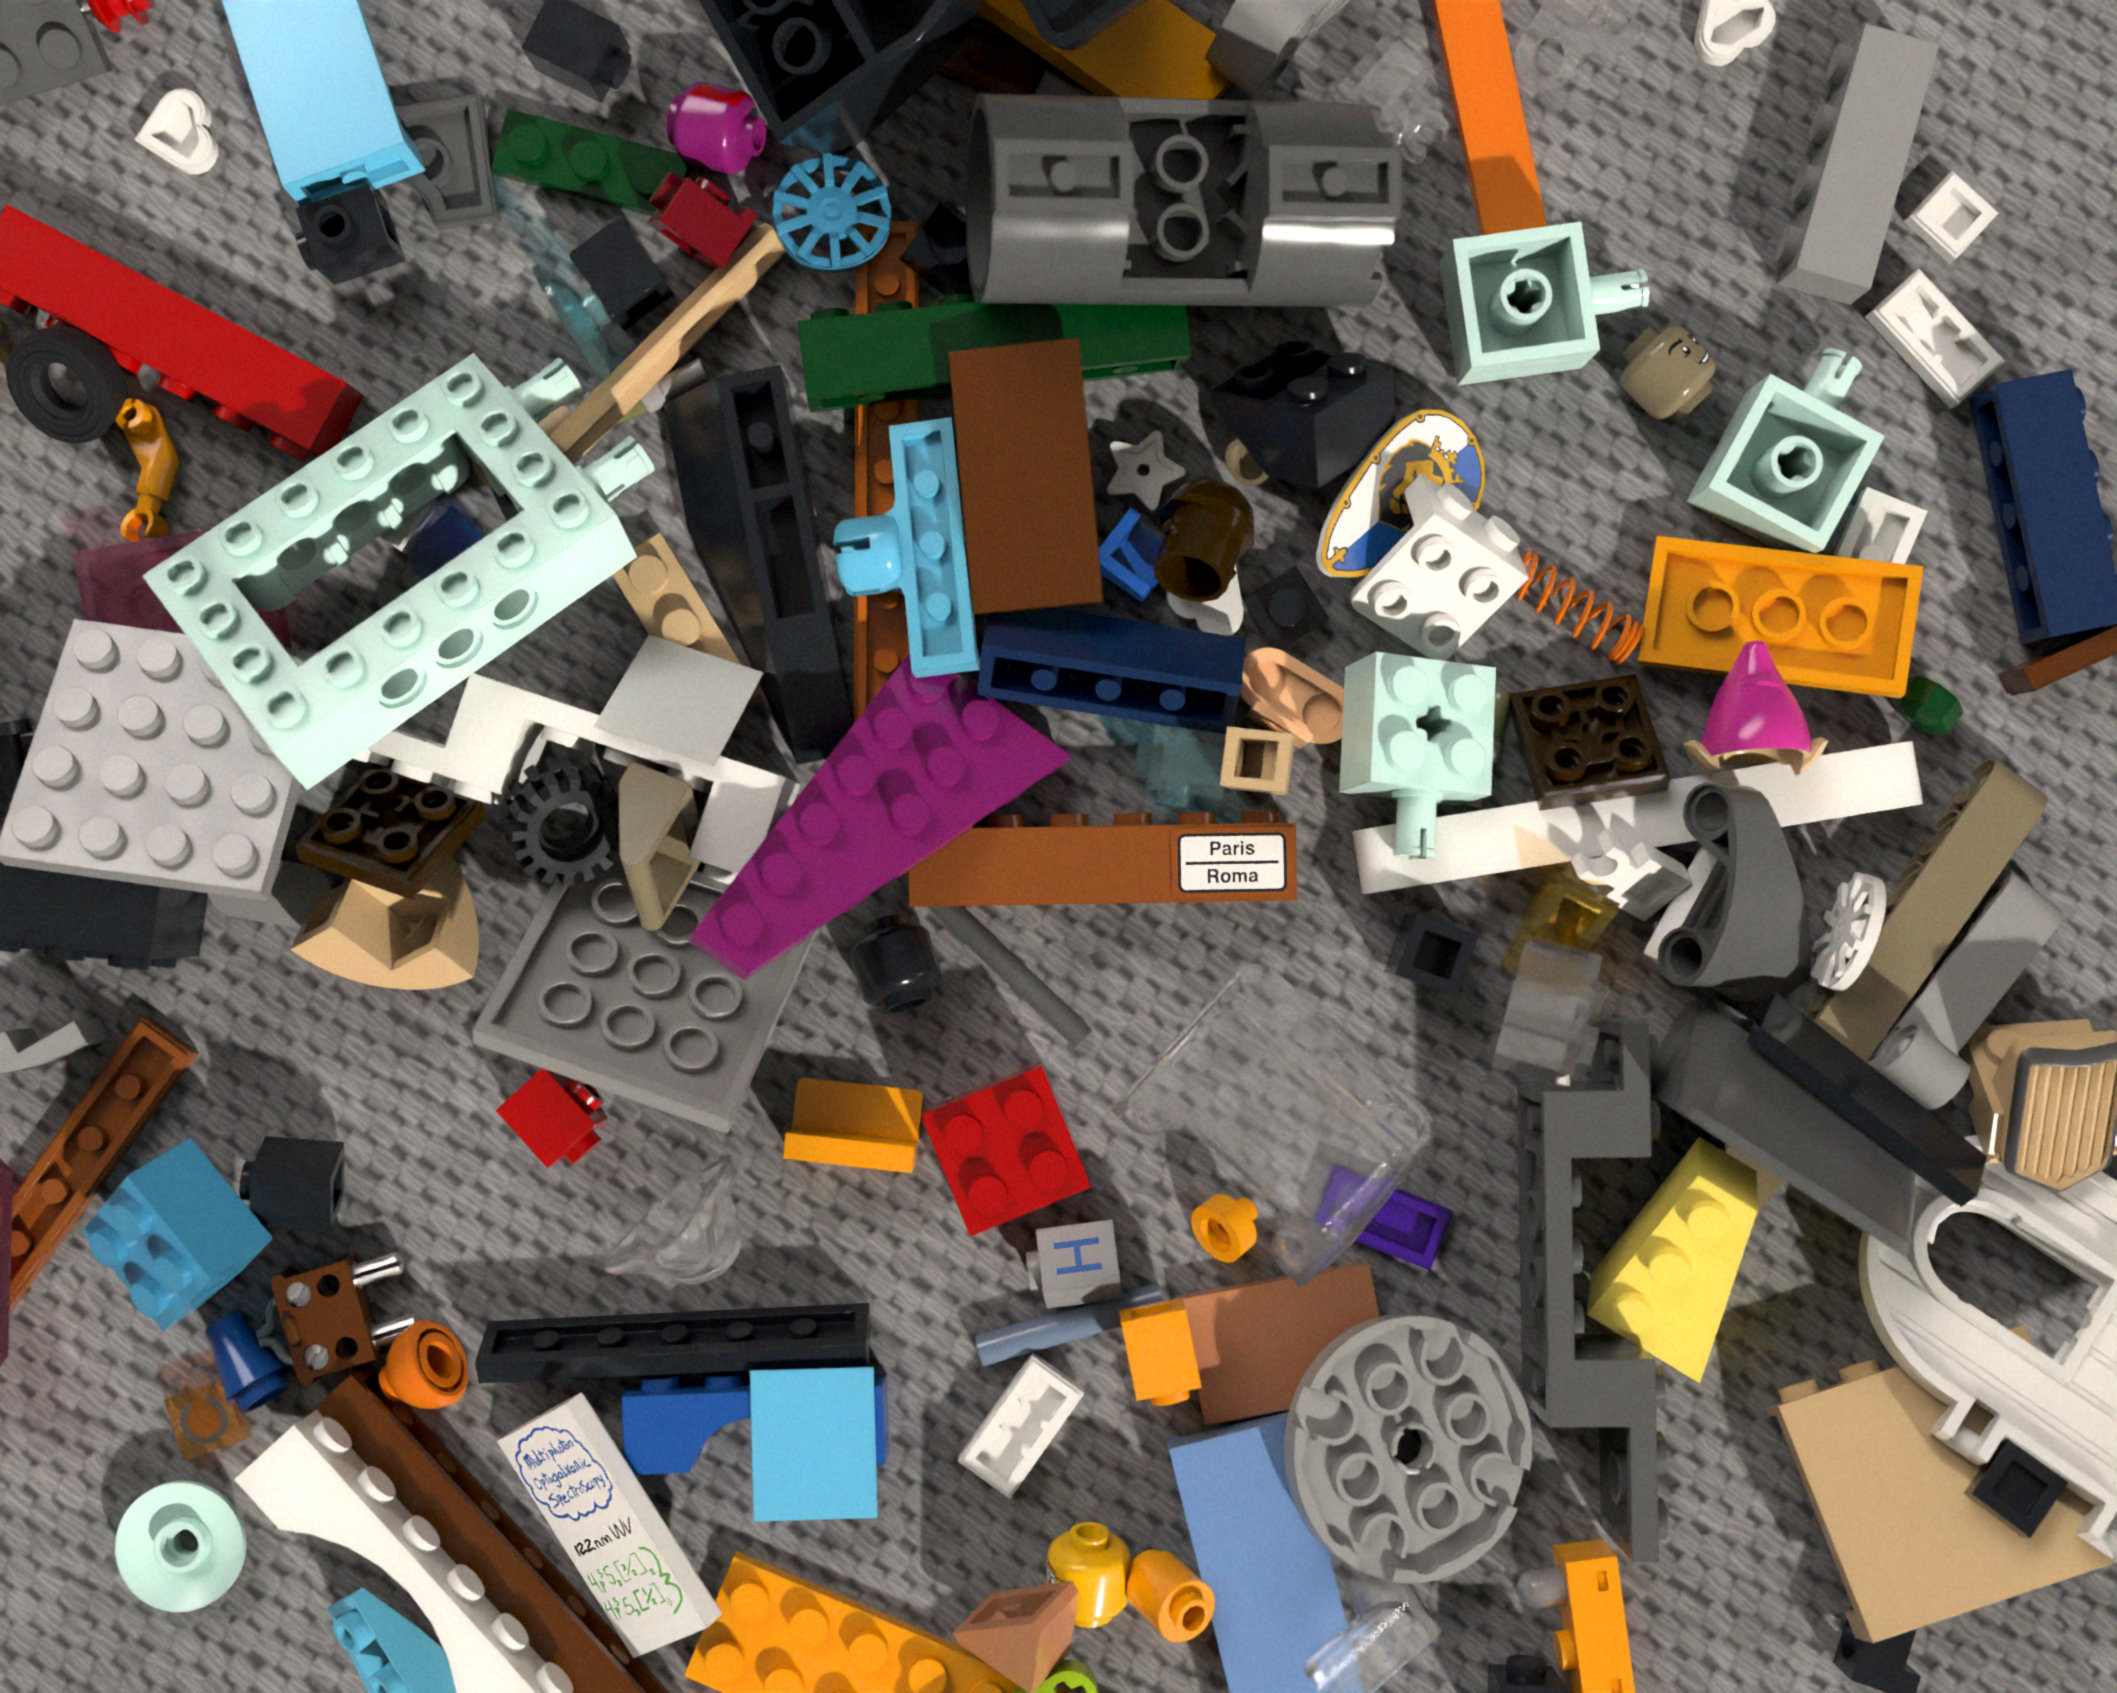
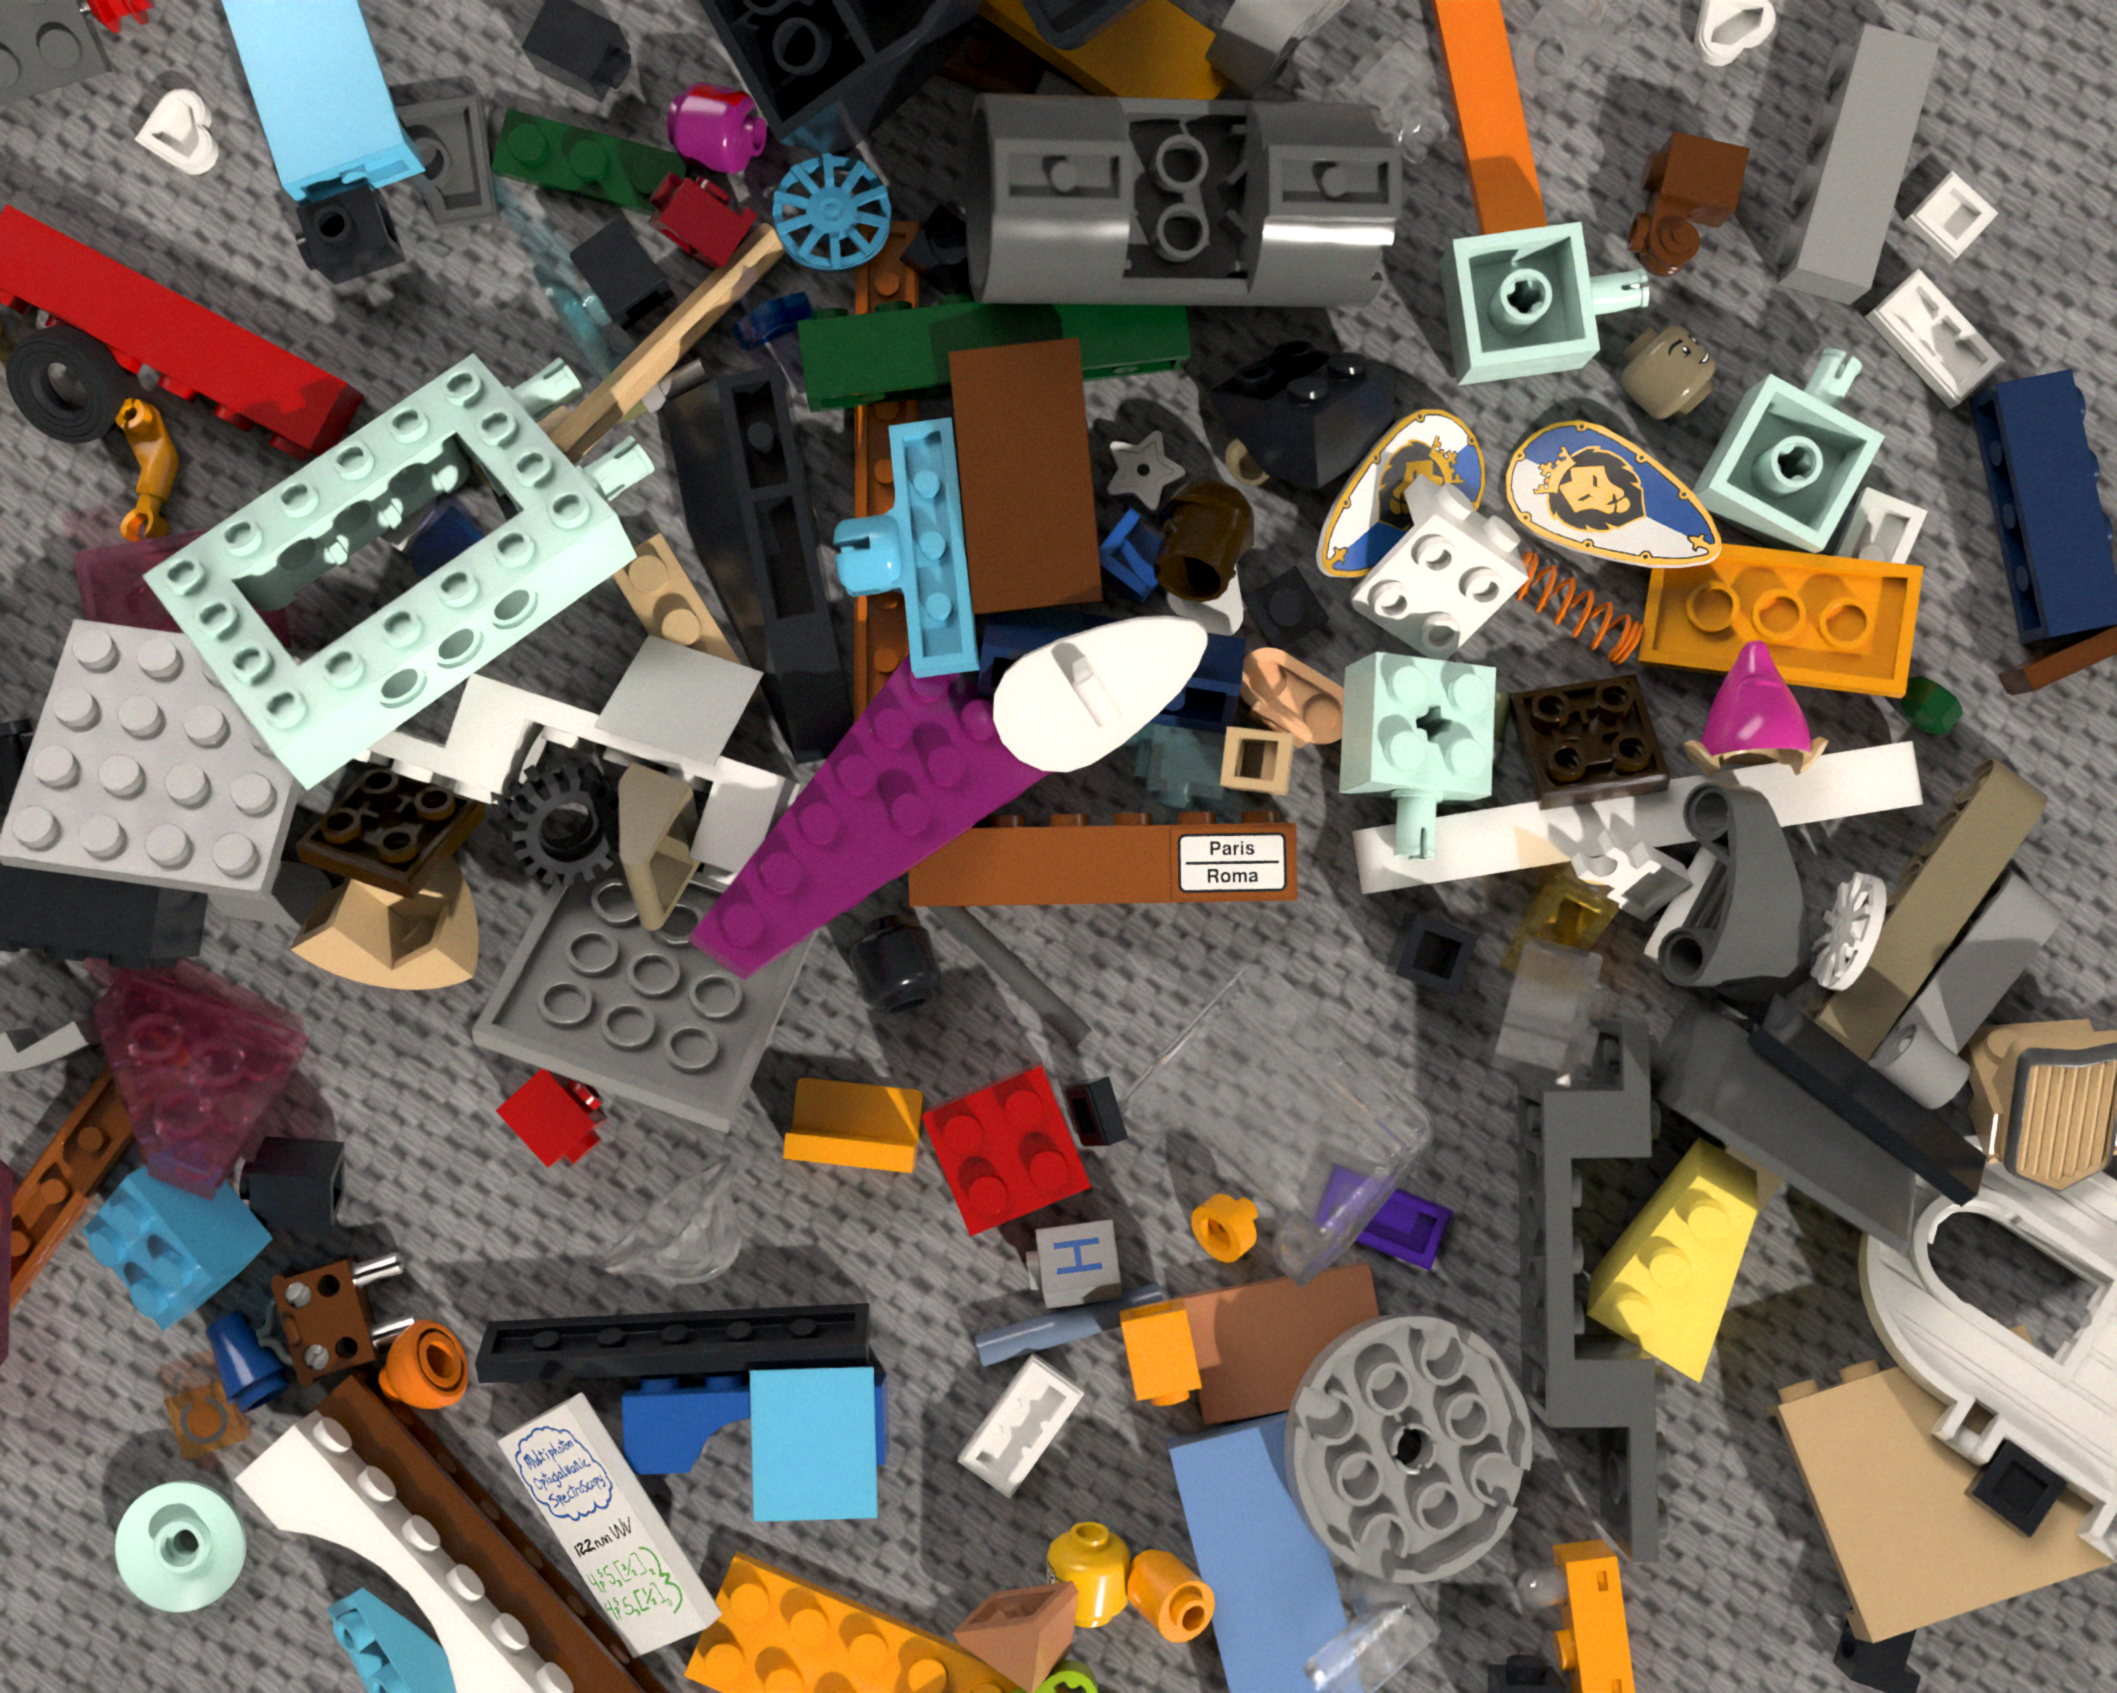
(191, 1075): none -> clear pink plate
(772, 320): none -> clear blue tile
(1094, 689): none -> white shield
(1095, 1112): none -> black tile
(1607, 499): none -> shield
(1687, 182): none -> reddish brown brick

